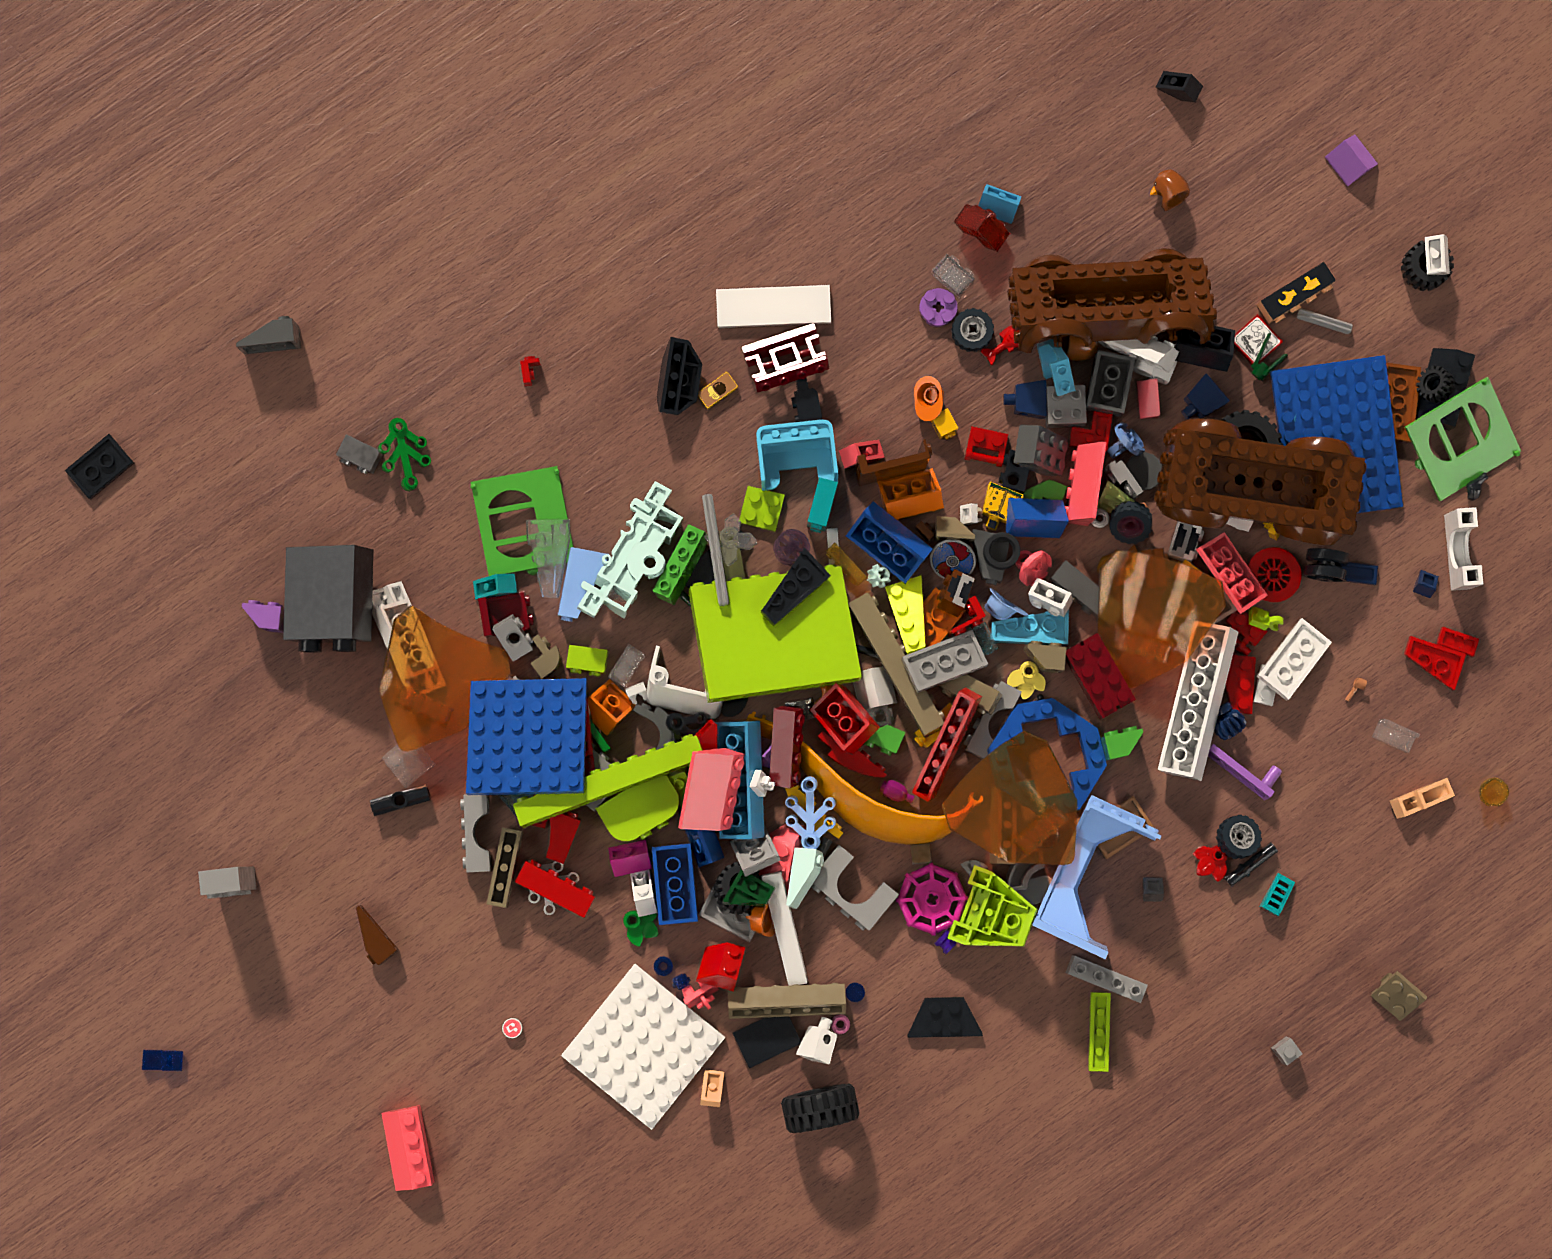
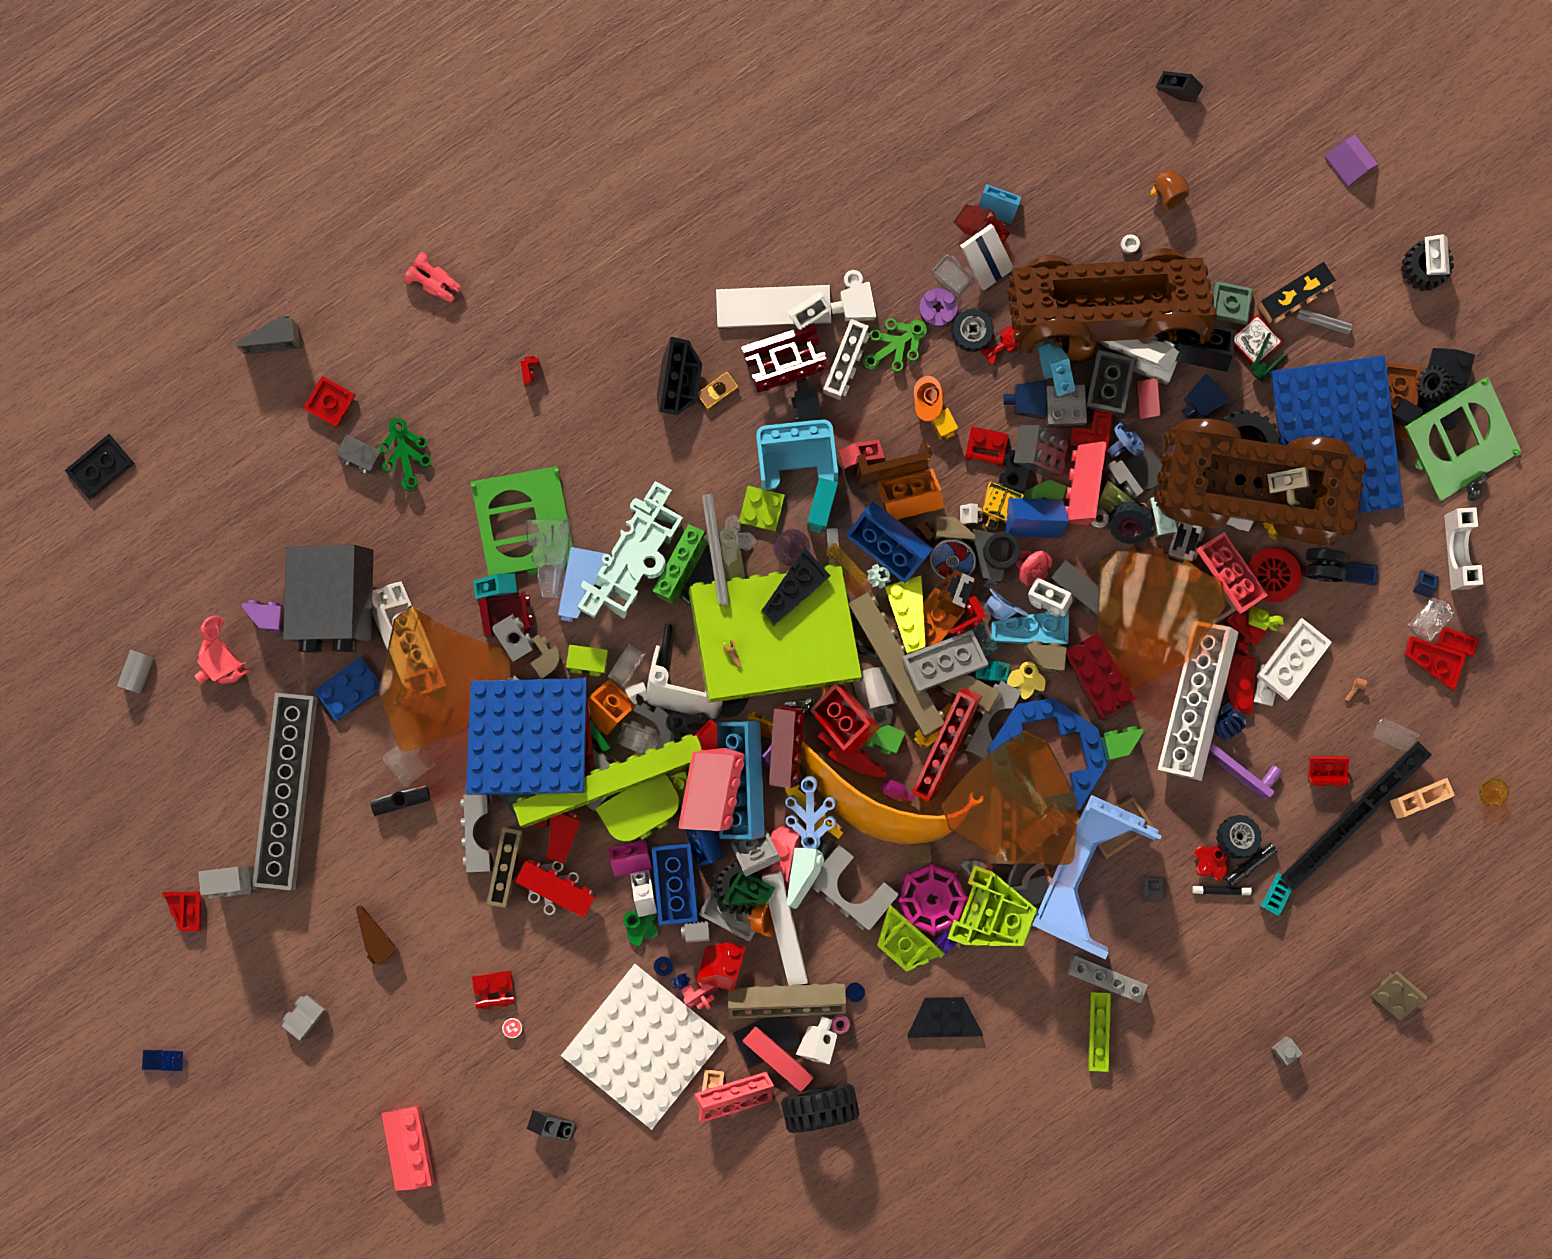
(135, 671): none -> light grey brick
(185, 909): none -> red wing
(215, 657): none -> coral torso
(285, 791): none -> light grey brick
(304, 1017): none -> light grey brick
(329, 401): none -> red plate
(348, 689): none -> blue plate
(436, 283): none -> coral piece
(493, 983): none -> red plate
(550, 1125): none -> black slope
(636, 738): none -> clear brick
(665, 645): none -> black bar
(696, 931): none -> light grey brick
(732, 653): none -> nougat hand
(734, 1094): none -> coral fence
(761, 783): white tile -> none
(778, 1059): none -> coral tile
(809, 310): none -> white brick
(845, 359): none -> white brick
(853, 278): none -> white tile
(856, 303): none -> white torso
(896, 343): none -> bright green plant
(905, 942): none -> lime wing
(987, 257): none -> white tile
(995, 671): none -> teal slope
(1130, 244): none -> white tile
(1161, 524): none -> light aqua brick
(1221, 890): none -> black bar
(1232, 302): none -> sand green tile
(1287, 482): none -> dark tan plate
(1328, 770): none -> red bracket
(1355, 815): none -> black slope
(1406, 412): none -> black brick
(1431, 619): none -> clear brick

